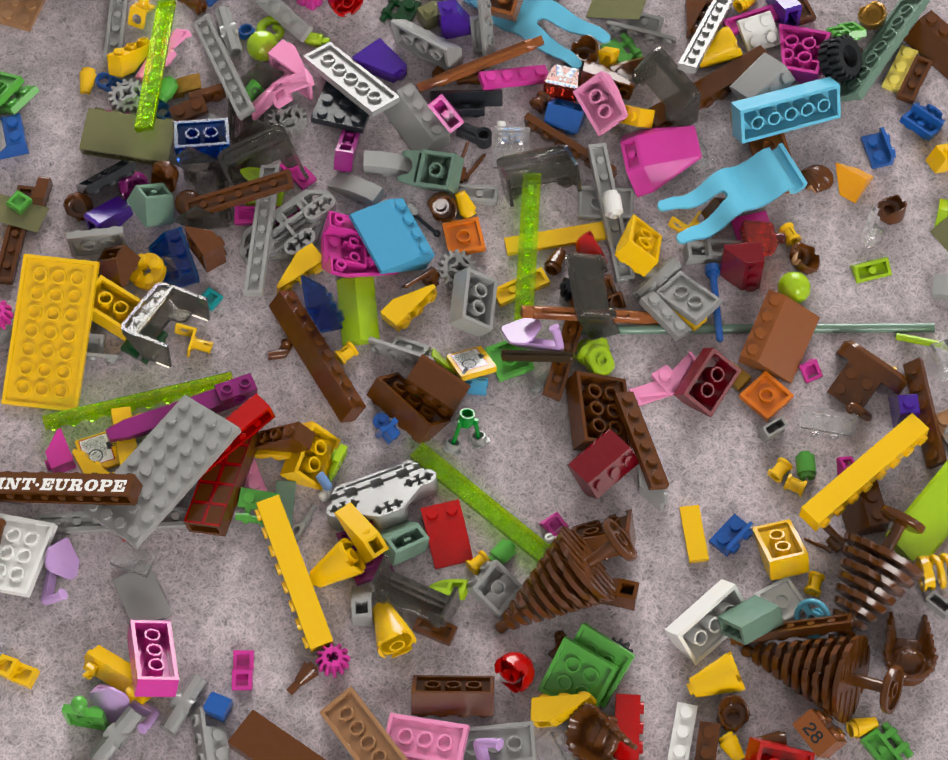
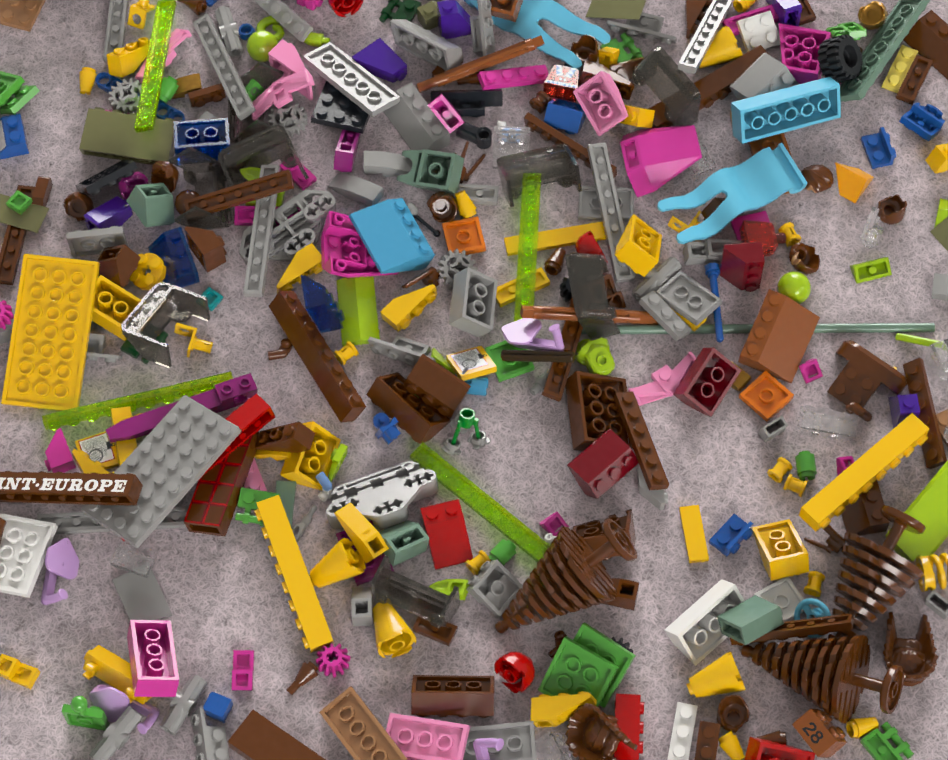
(189, 109): reddish brown plate -> none
(612, 204): white brick -> none

